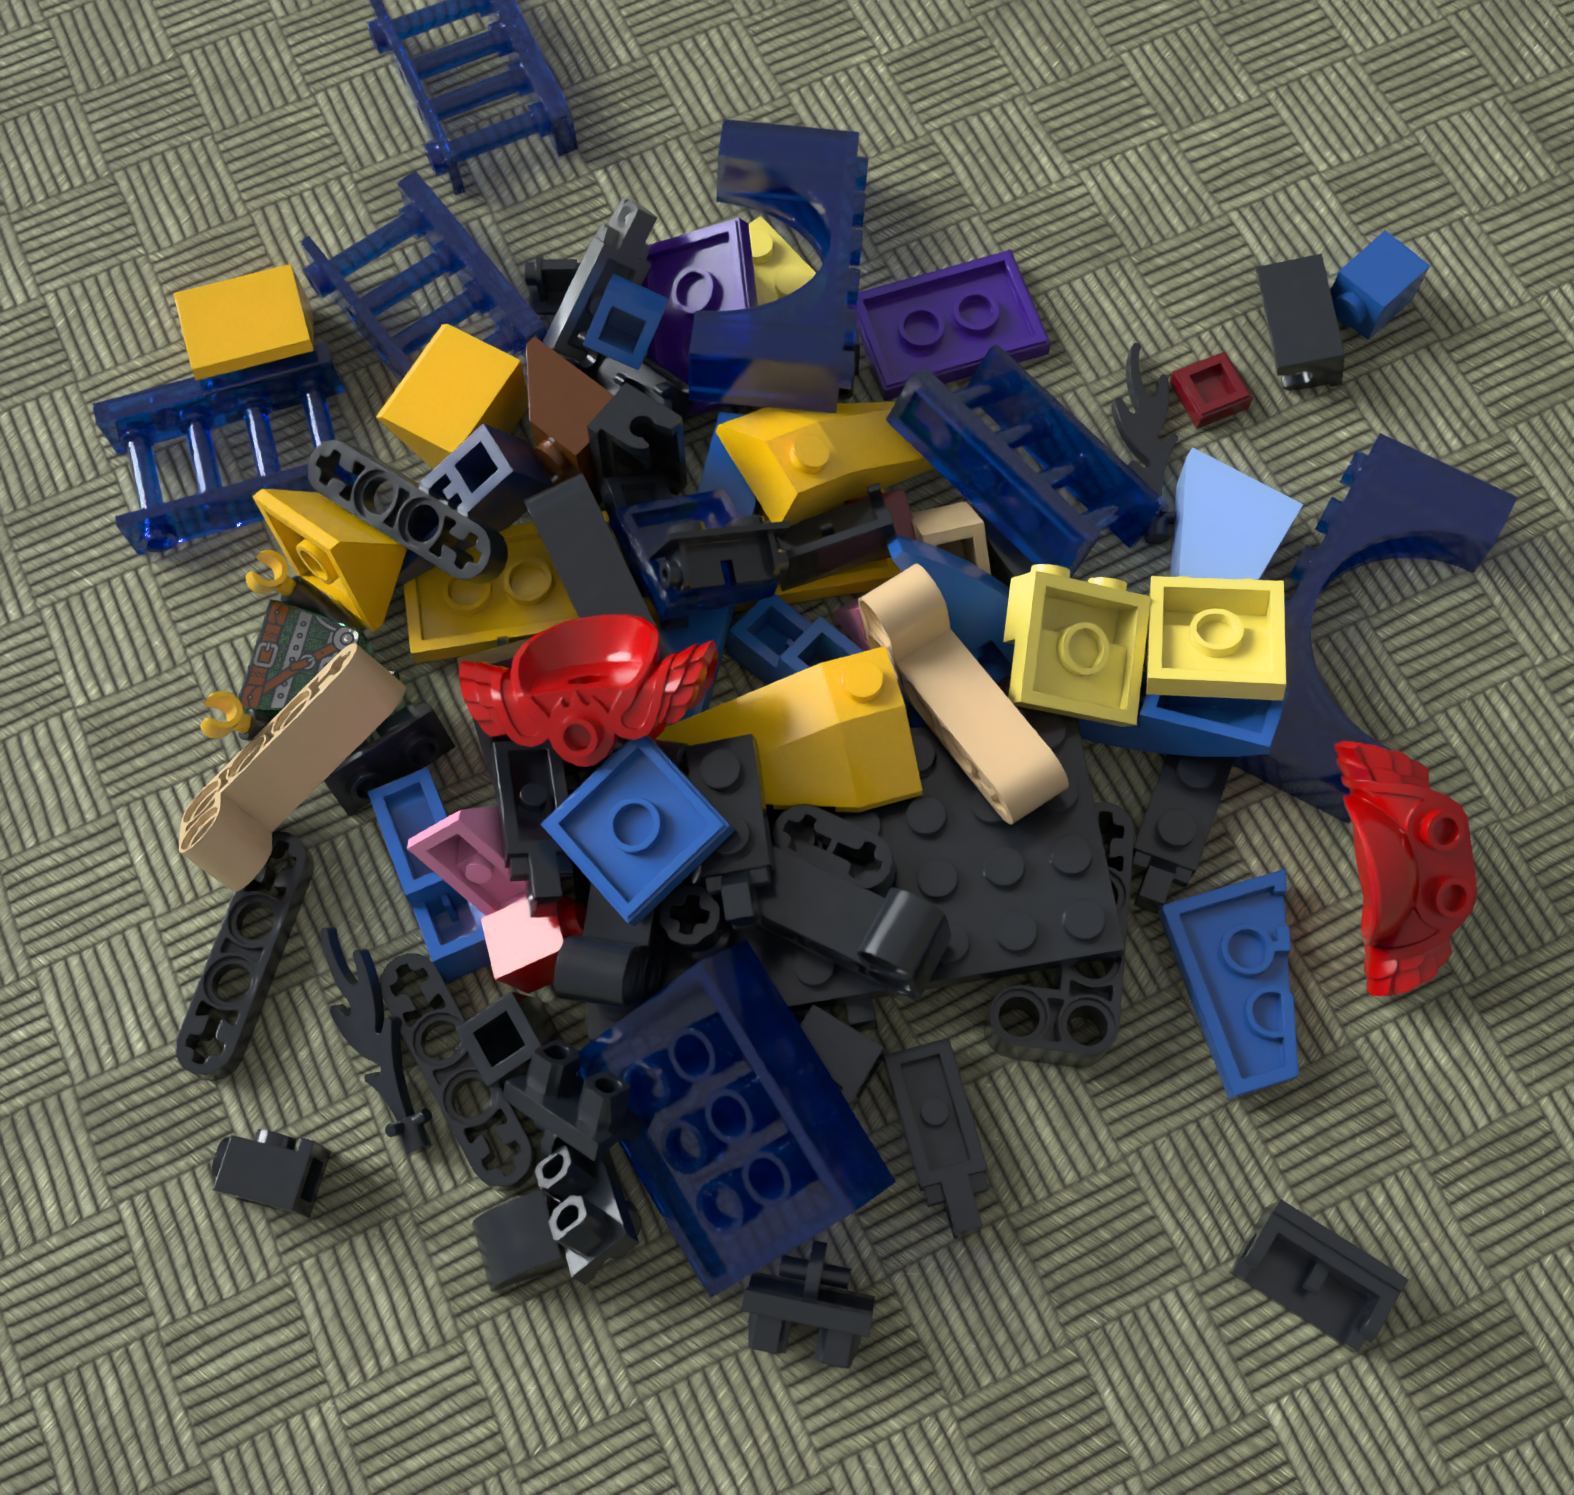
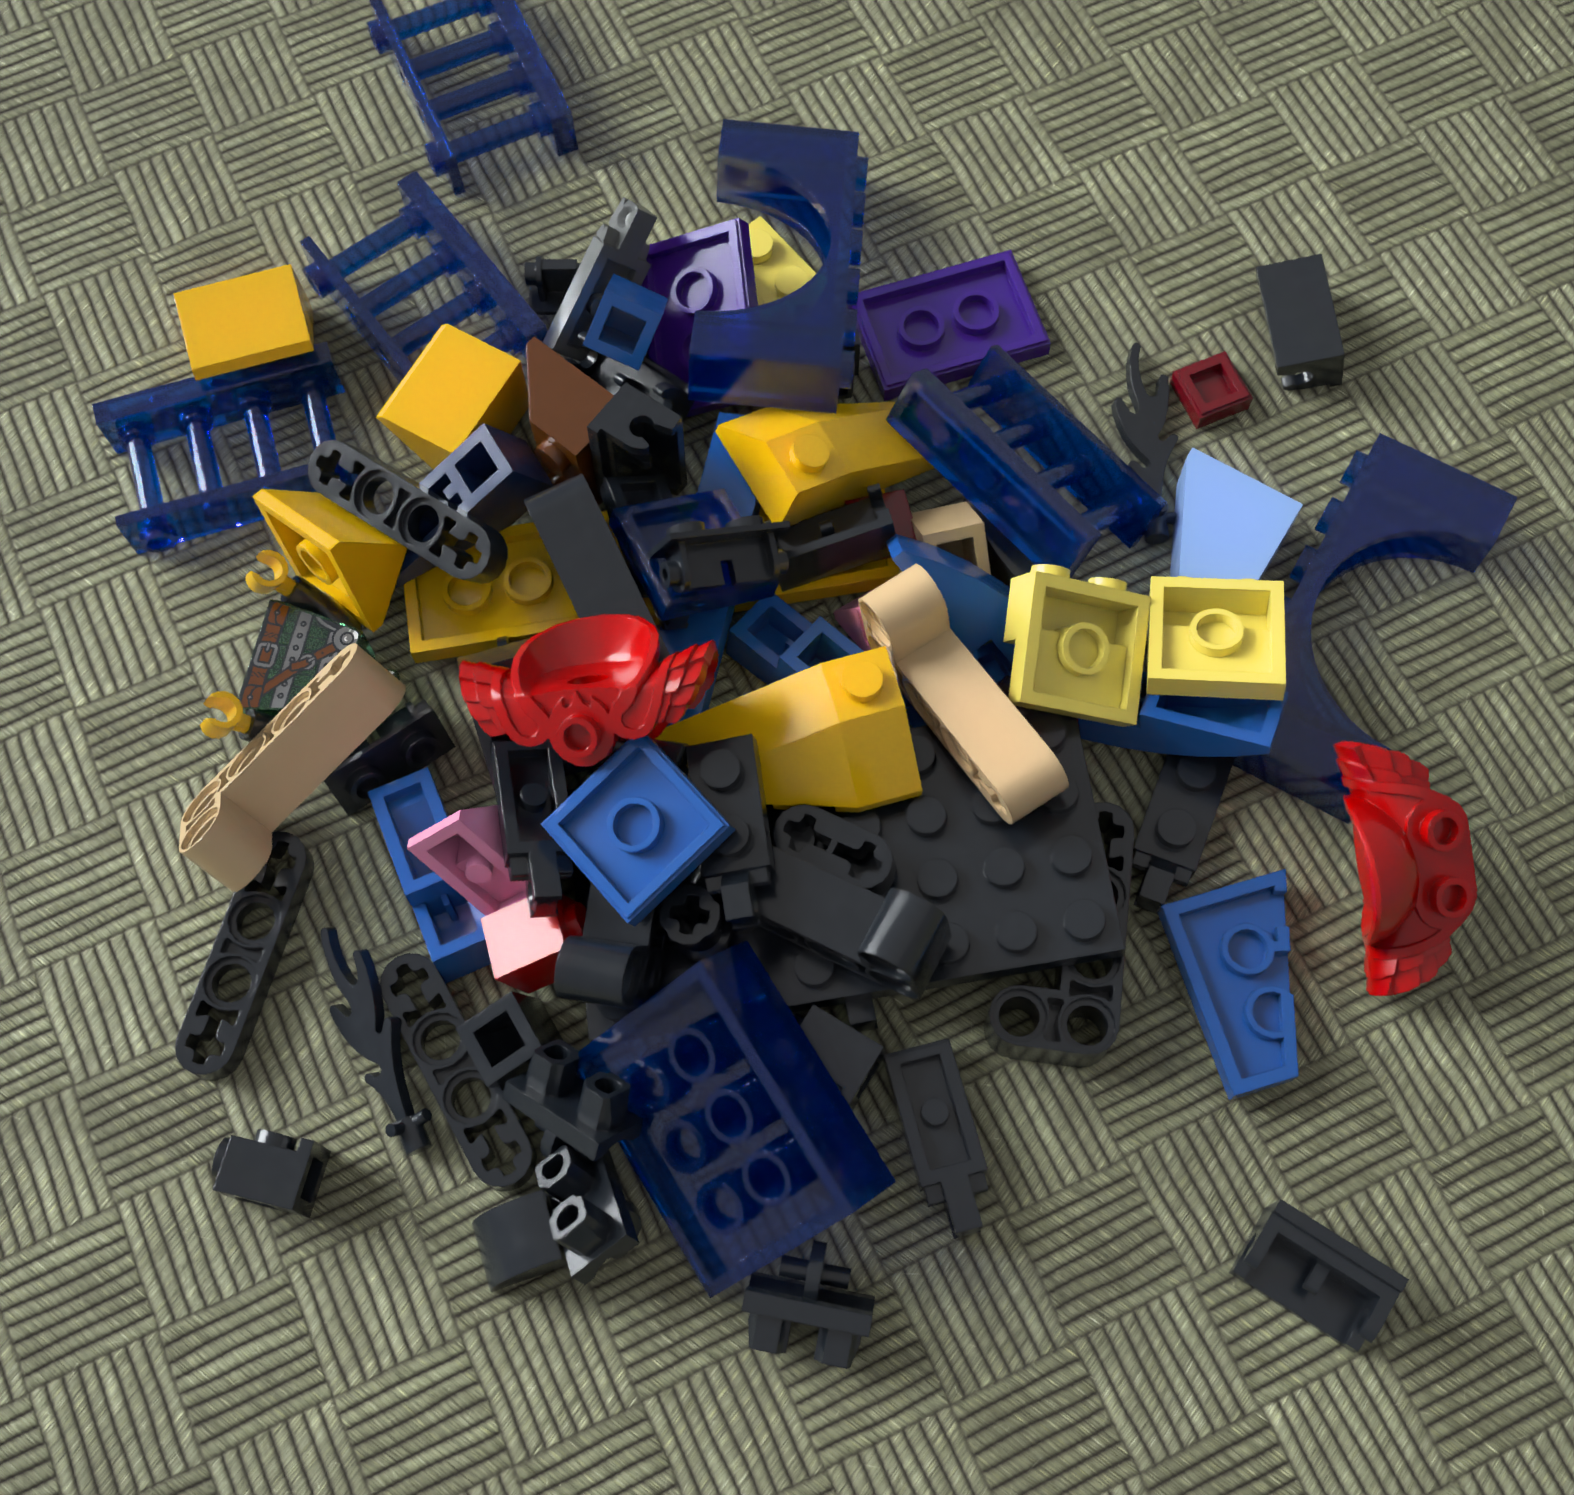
(1377, 284): blue brick -> none

